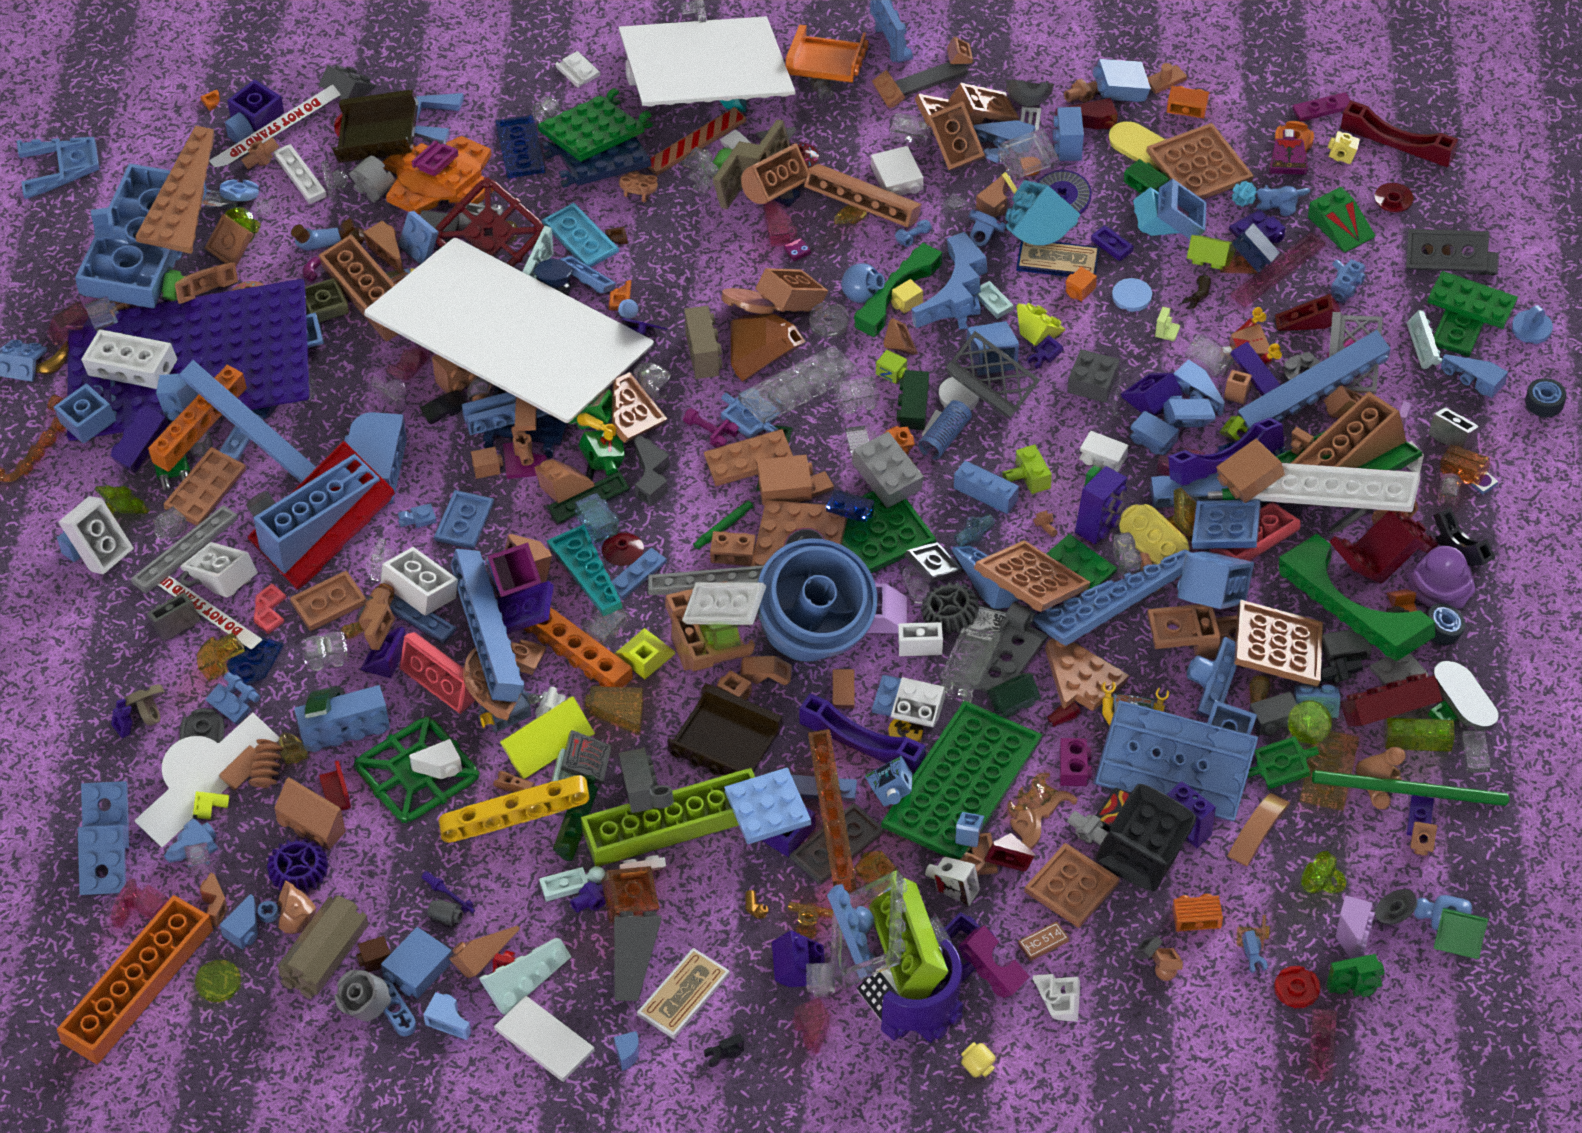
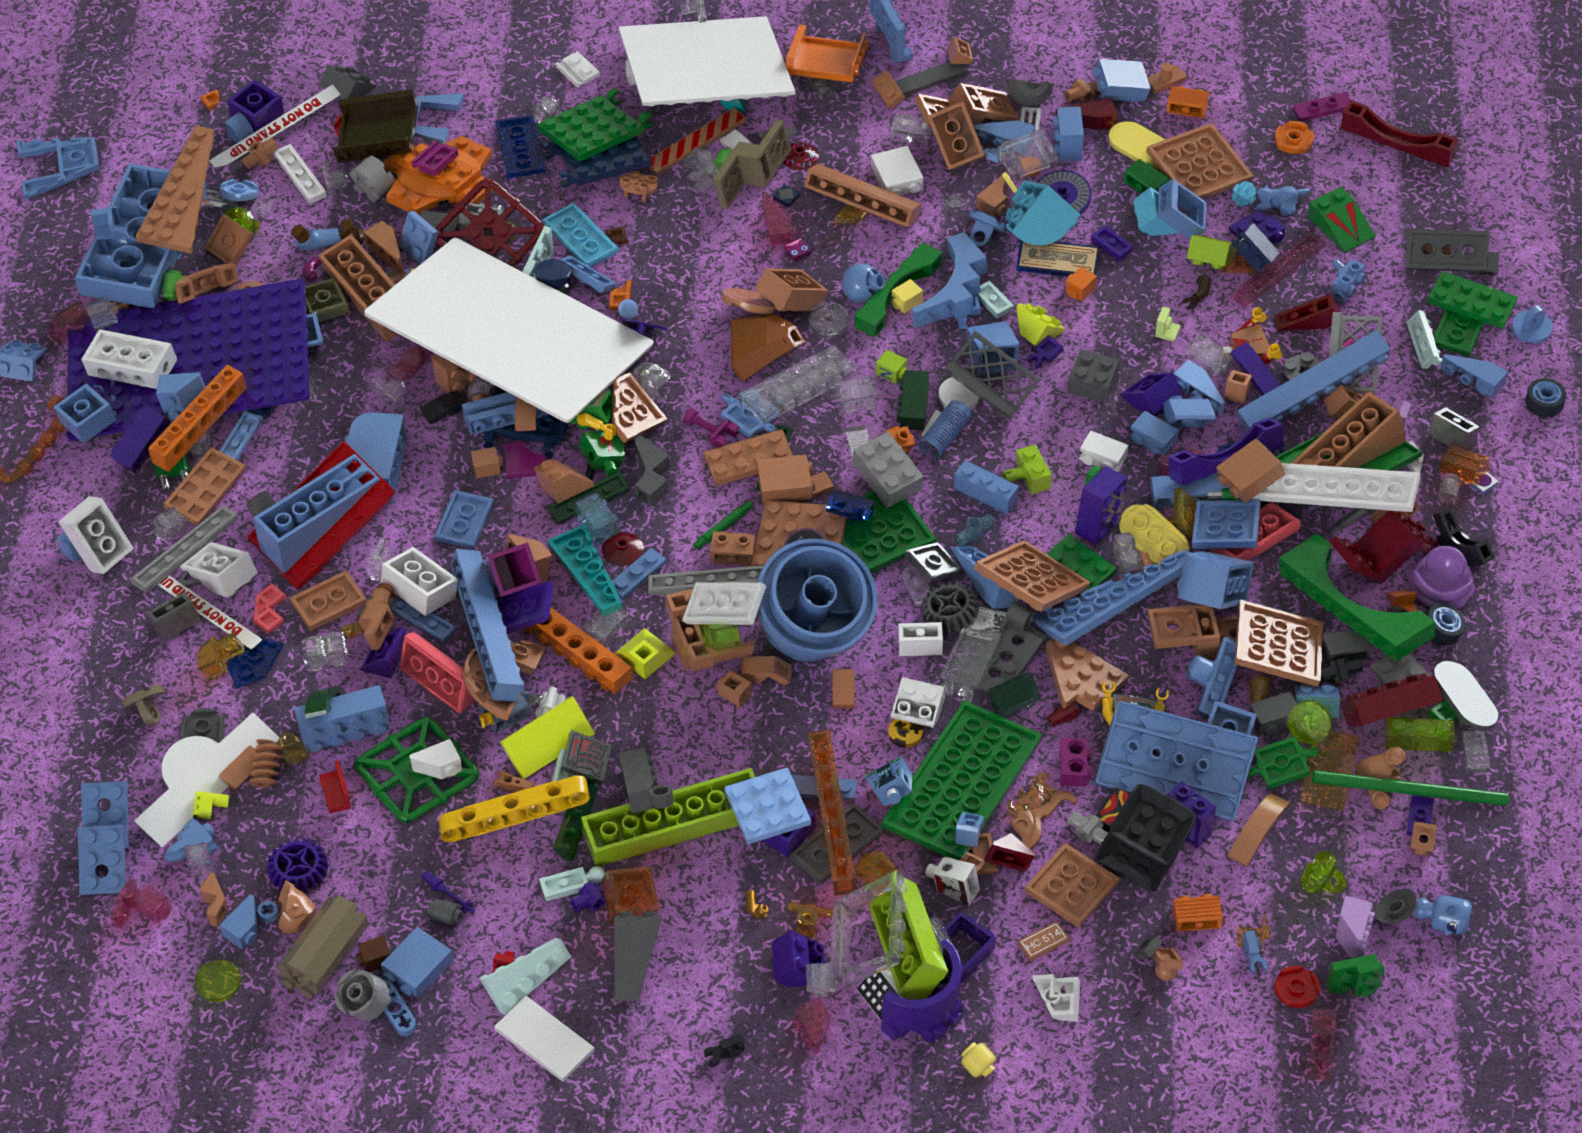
(55, 362): pearl gold piece -> none
(121, 500): clear neon green plate -> none
(121, 719): dark purple plate -> none
(135, 979): orange brick -> none
(230, 705): medium blue plate -> none
(247, 421): medium blue tile -> none
(309, 814): nougat slope -> none
(419, 515): medium blue plate -> none
(444, 1017): light blue arch -> none
(477, 953): nougat slope -> none
(522, 446): nougat axle -> none
(617, 706): clear yellow slope -> none
(627, 1049): medium blue brick -> none
(654, 861): white plate -> none
(683, 993): tile -> none
(702, 342): dark tan brick -> none
(725, 733): dark brown panel -> none
(774, 175): nougat brick -> none
(822, 715): dark purple arch -> none
(853, 923): medium blue plate -> none
(886, 695): medium blue plate -> none
(890, 610): lavender slope -> none
(899, 338): nougat slope -> none
(906, 238): medium blue bar -> none
(978, 950): magenta arch -> none
(1043, 519): nougat plate -> none
(1132, 294): light blue tile -> none
(1232, 426): lime tile -> none
(1288, 155): magenta torso -> none
(1300, 440): nougat tile -> none
(1343, 147): light yellow brick -> none
(1399, 193): dark red dish -> none
(1460, 933): green piece -> none

